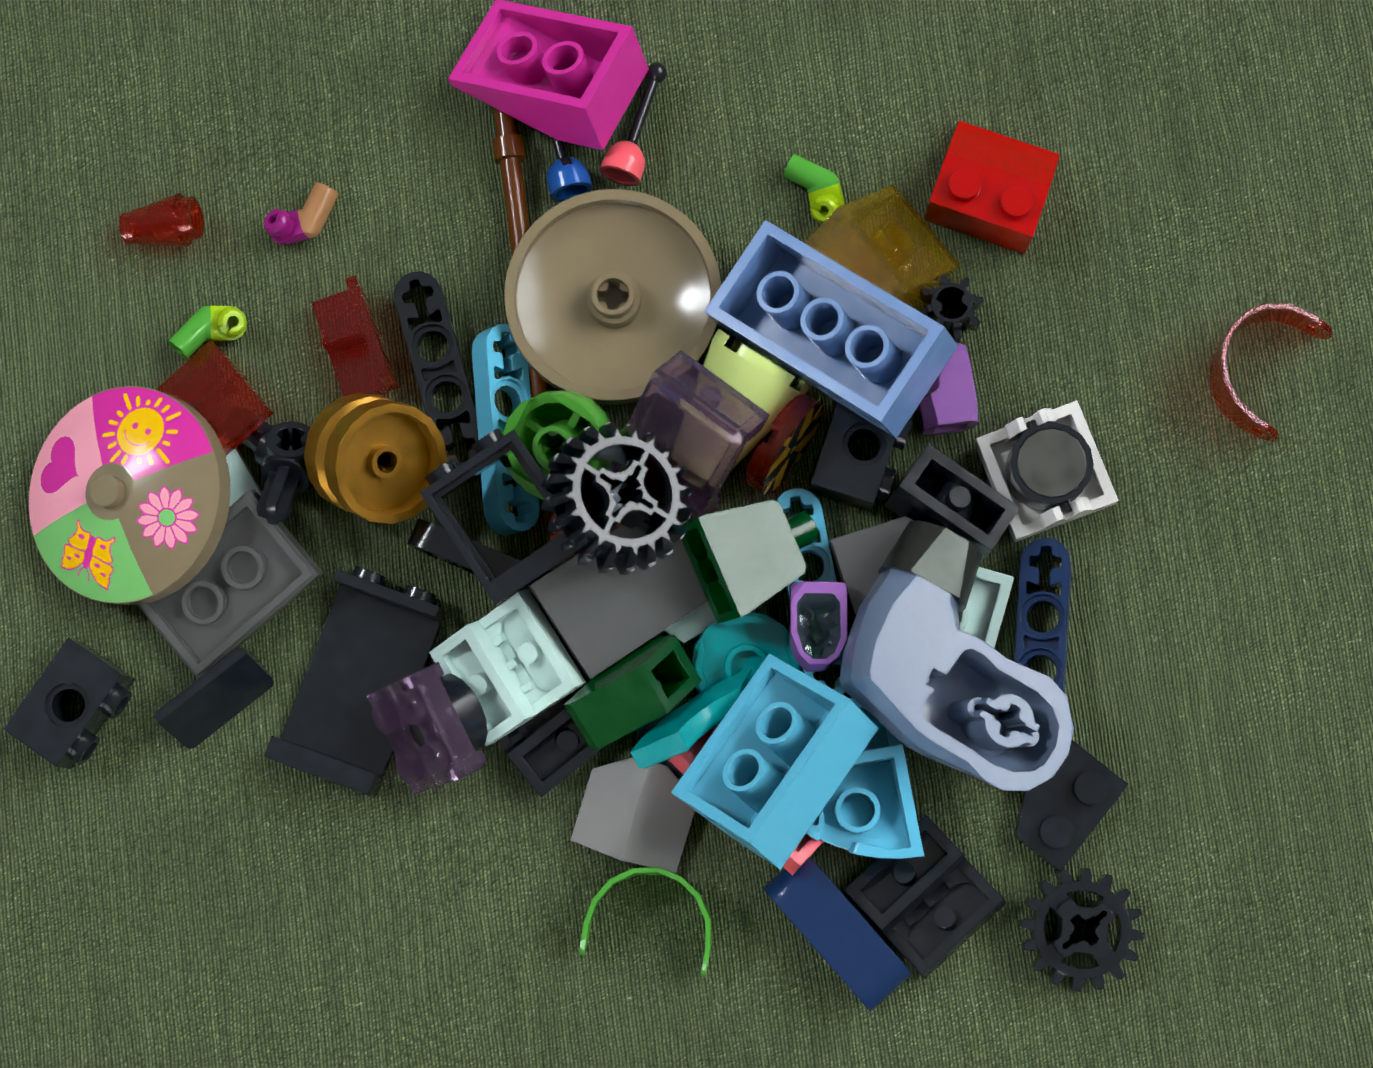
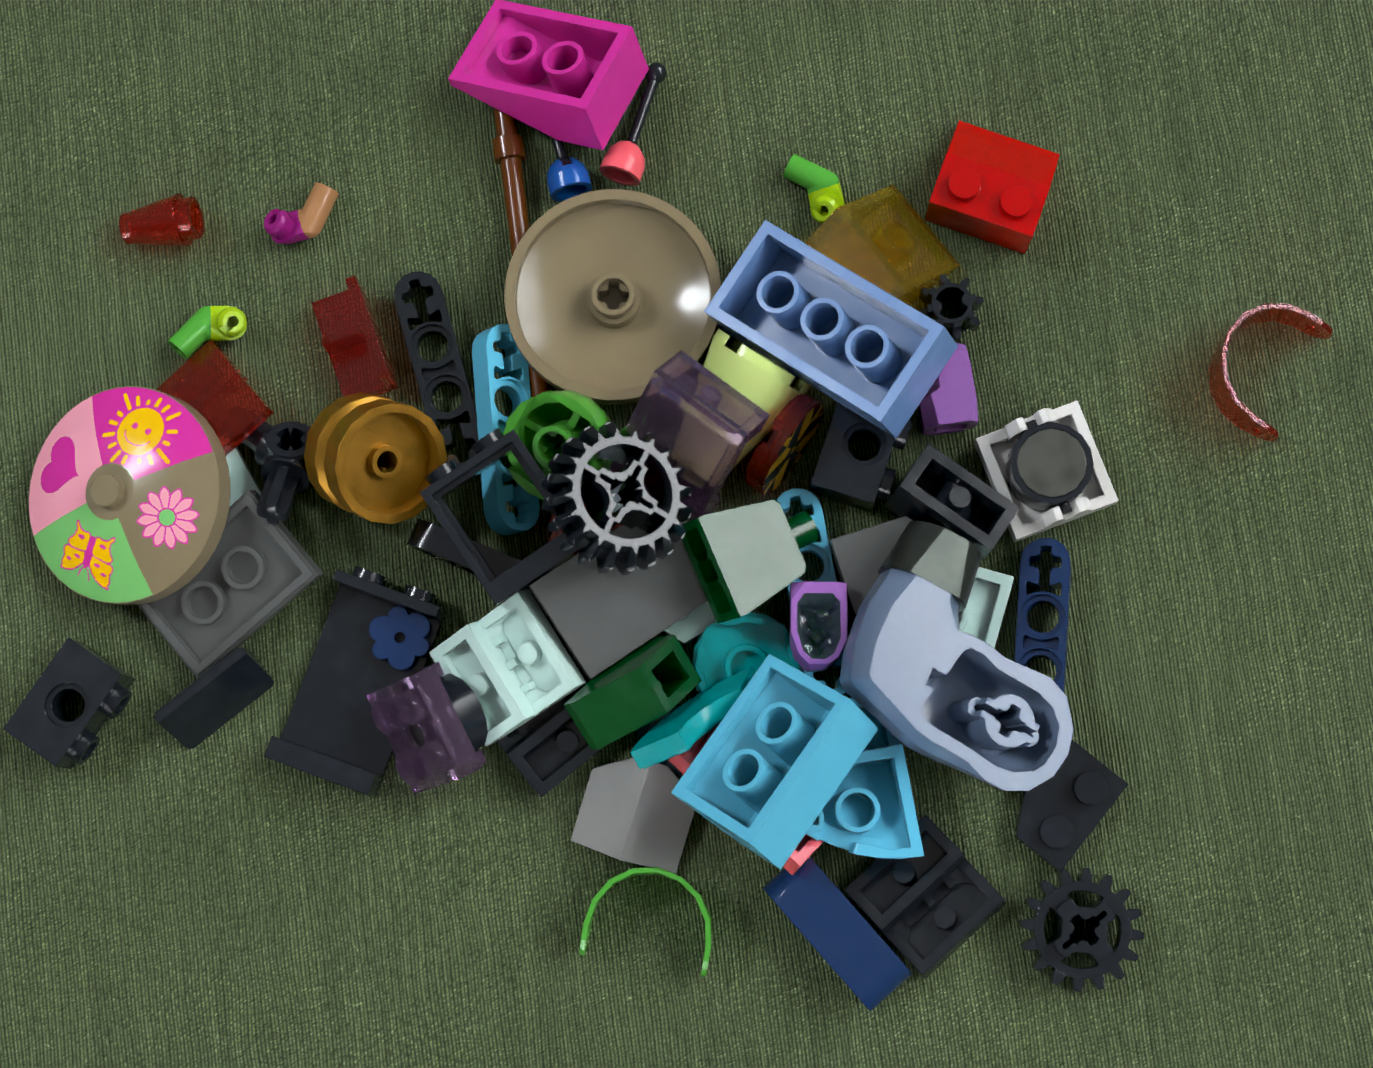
(385, 632): none -> dark blue plant

